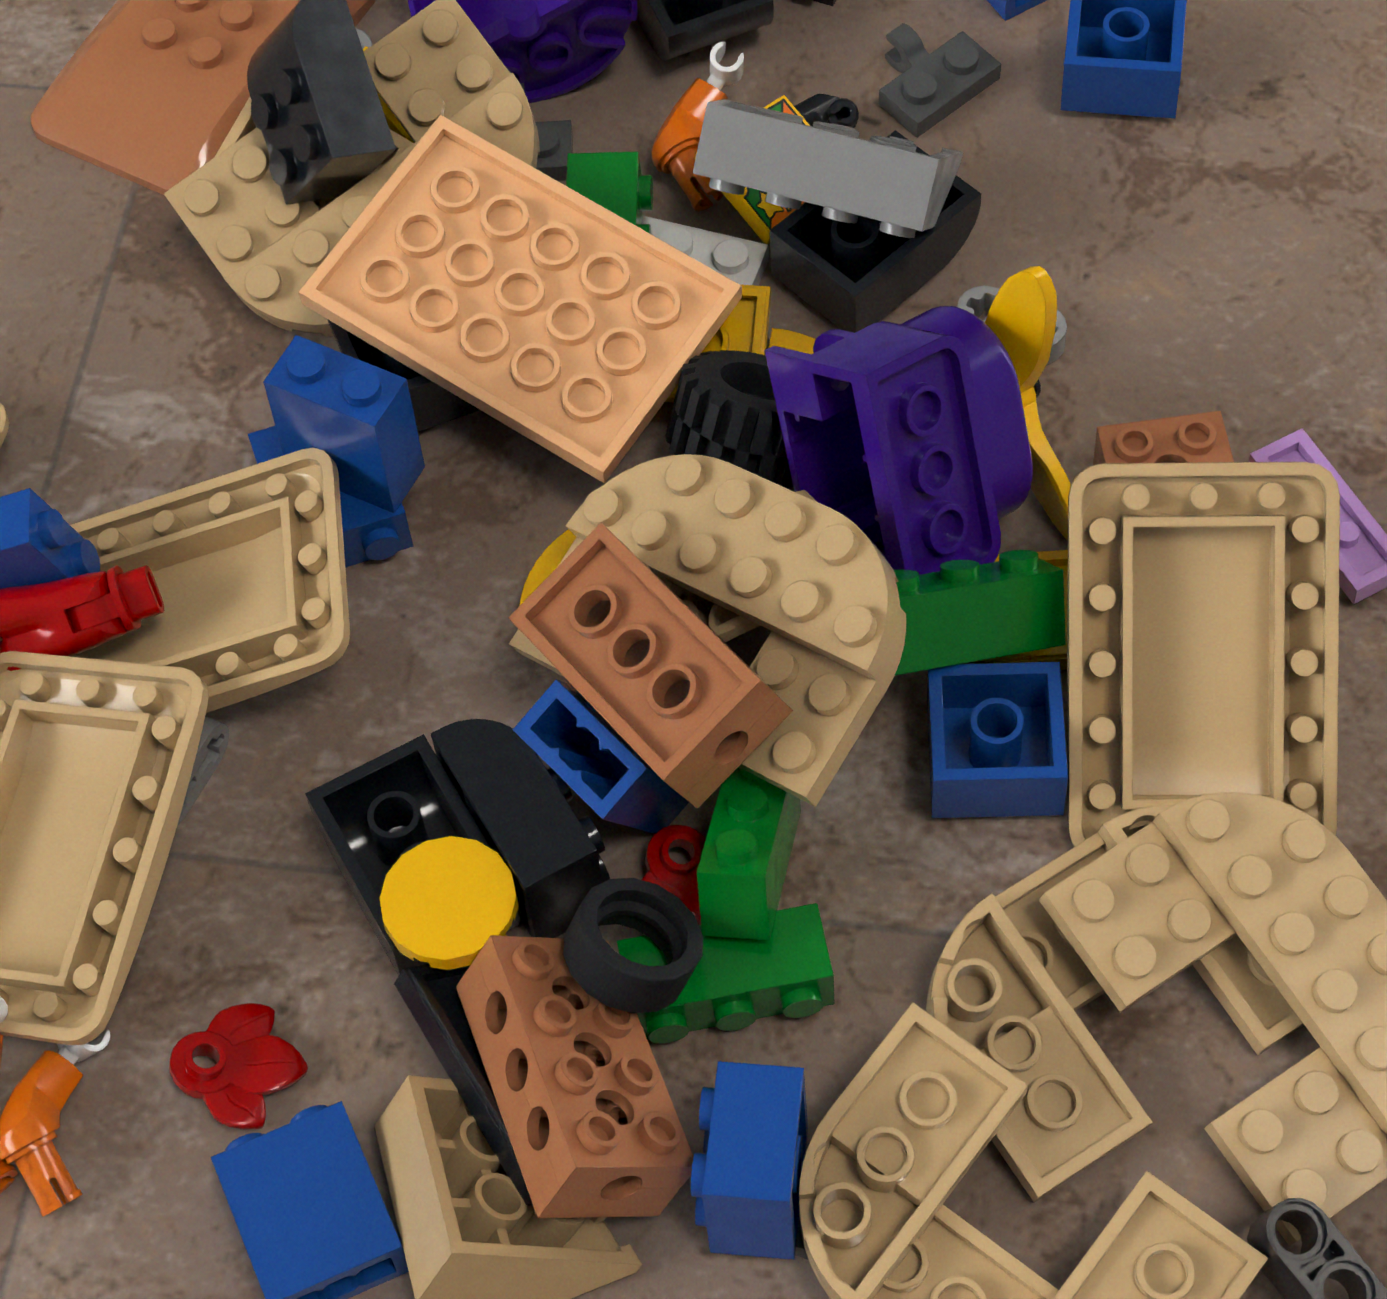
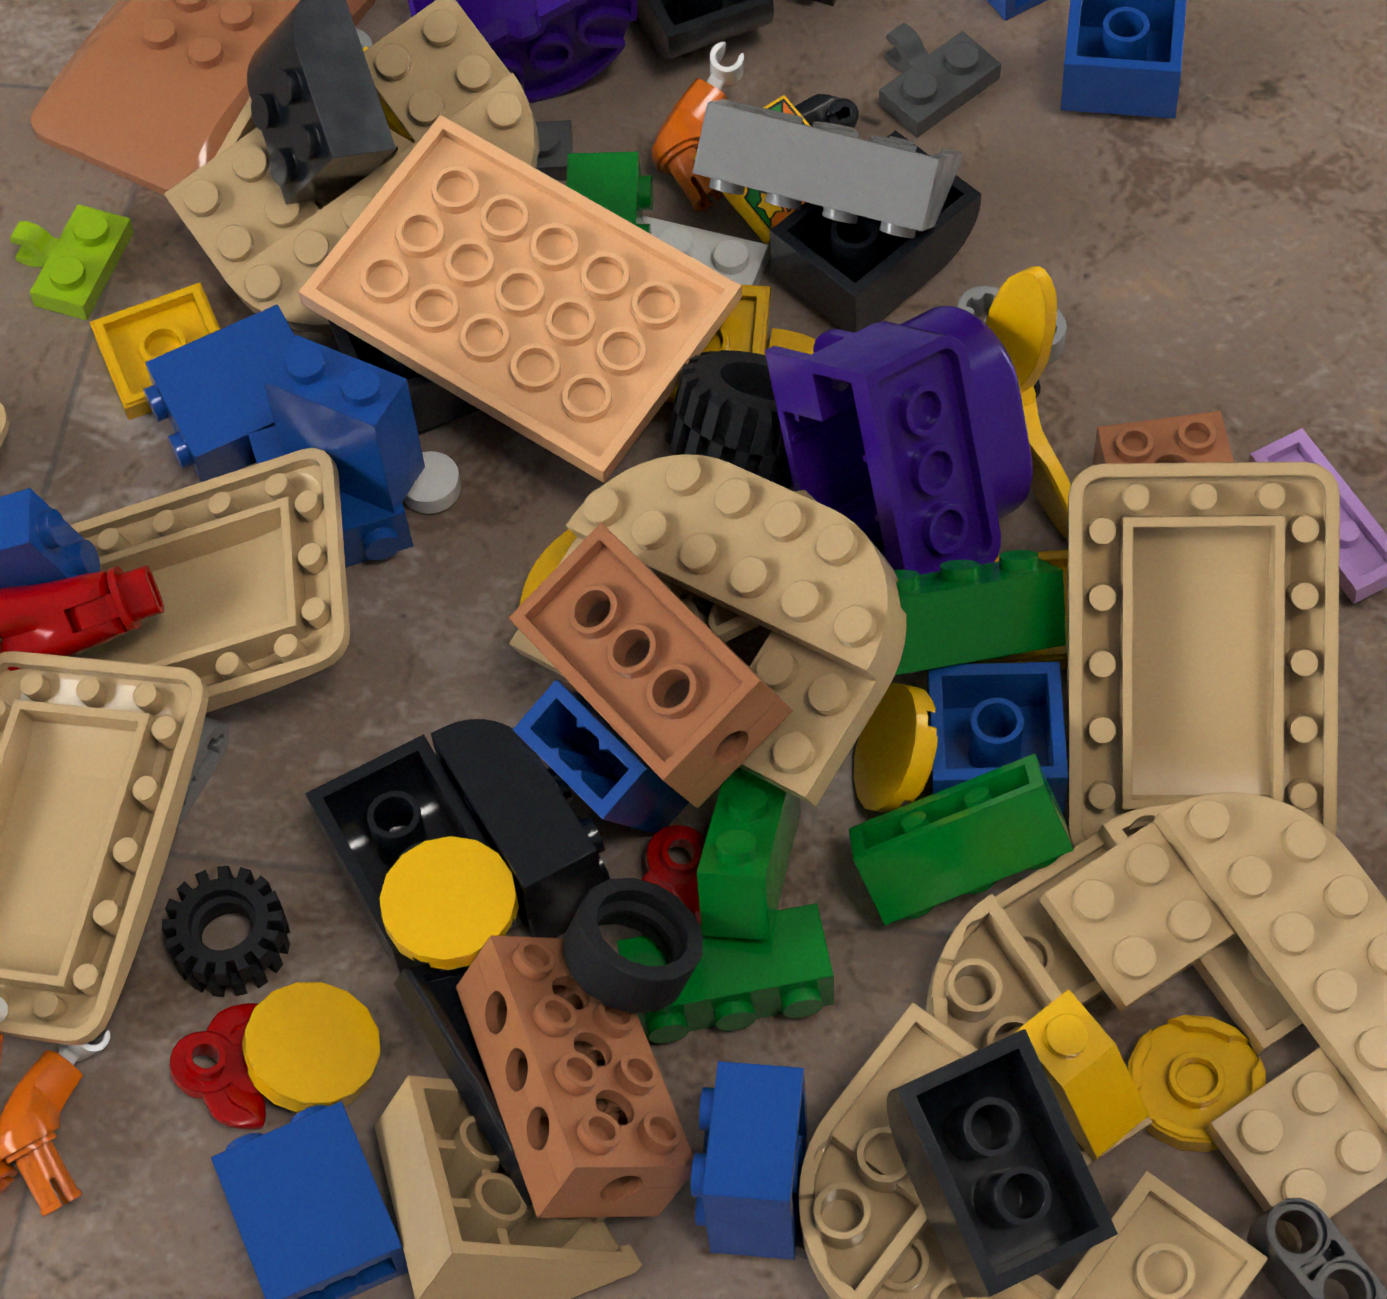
(76, 263): none -> lime plate
(146, 332): none -> yellow tile
(214, 899): none -> black tyre
(217, 392): none -> blue brick
(311, 1046): none -> yellow tile
(436, 486): none -> white tile
(895, 750): none -> yellow tile
(960, 840): none -> green brick
(996, 1167): none -> black brick
(1086, 1074): none -> yellow slope
(1192, 1076): none -> yellow tile

